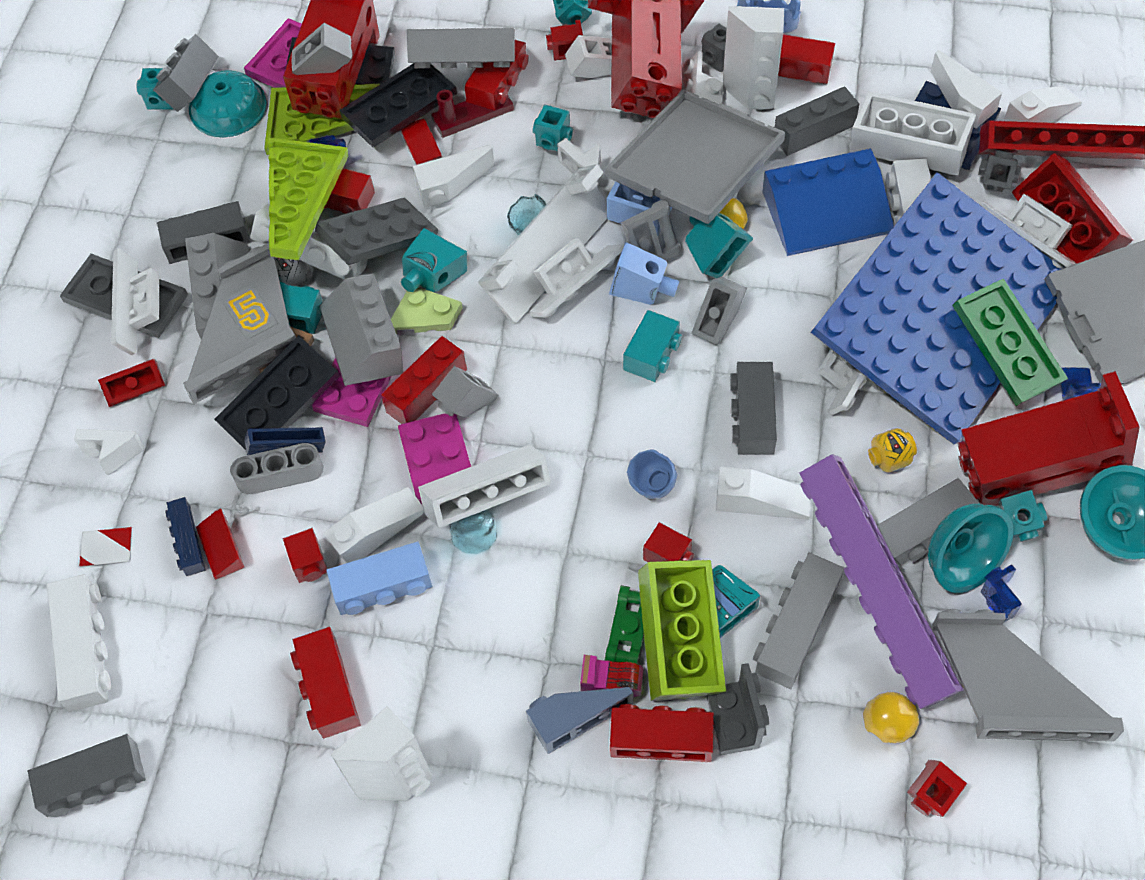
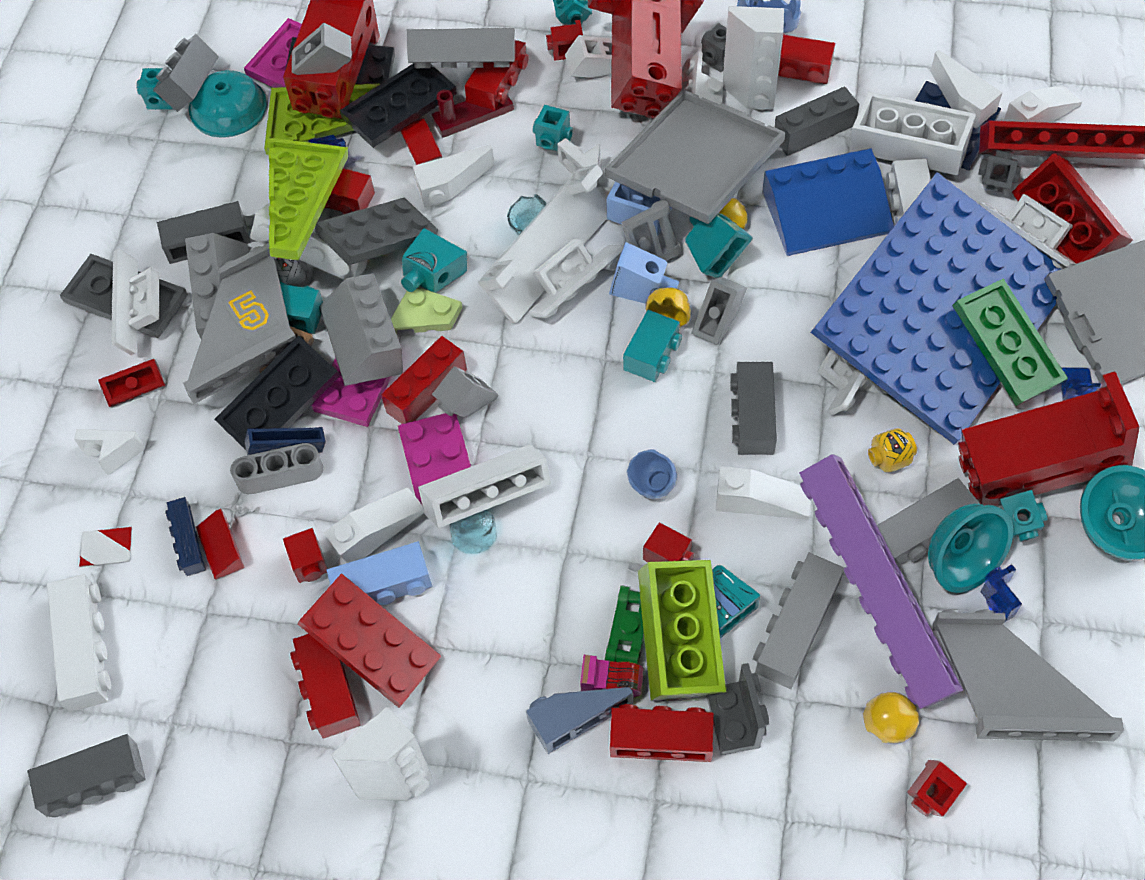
(369, 640): none -> red plate
(670, 303): none -> yellow hair

